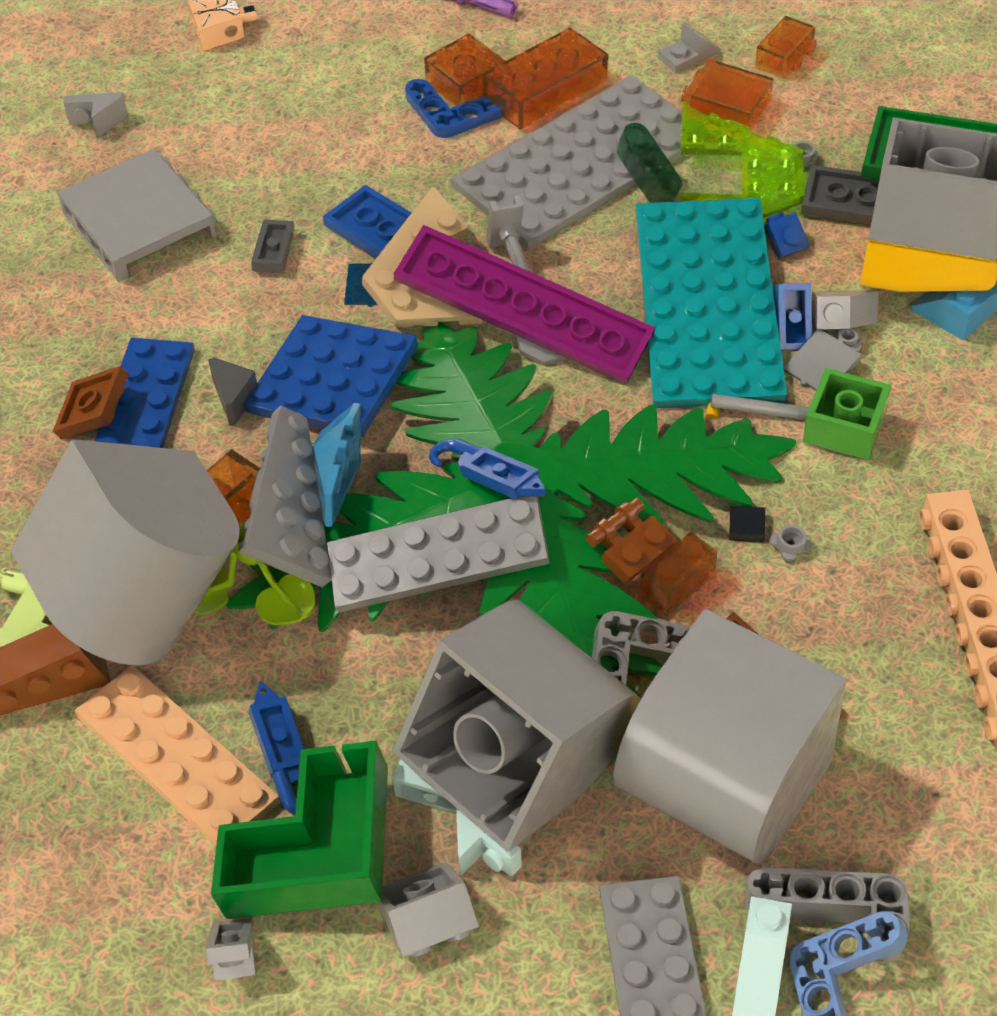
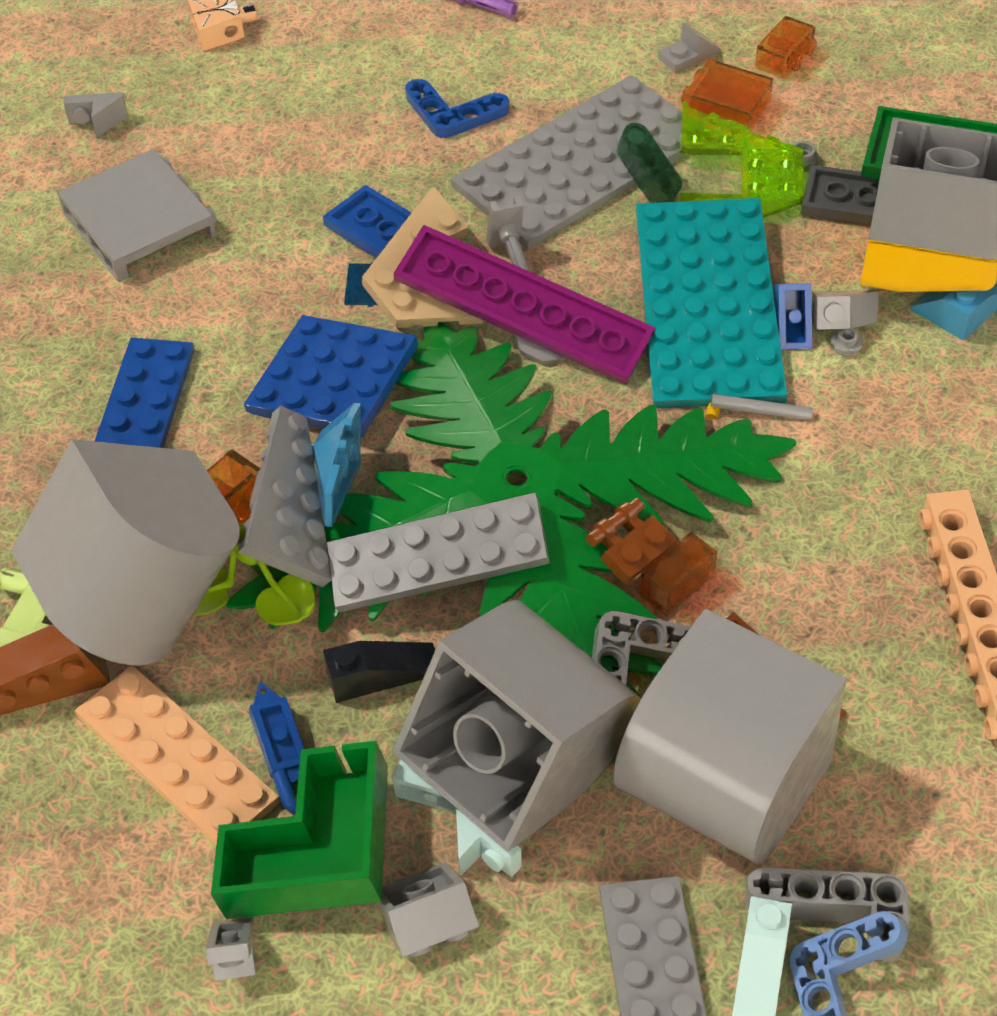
(91, 403): dark orange plate -> none
(233, 387): dark grey slope -> none
(273, 246): dark grey plate -> none
(375, 666): none -> black slope
(458, 69): clear orange brick -> none
(491, 469): blue plate -> none
(545, 77): clear orange brick -> none
(747, 523): black tile -> none
(786, 234): blue bracket -> none
(794, 534): light grey plate -> none
(820, 353): light grey piece -> none
(846, 413): bright green brick -> none

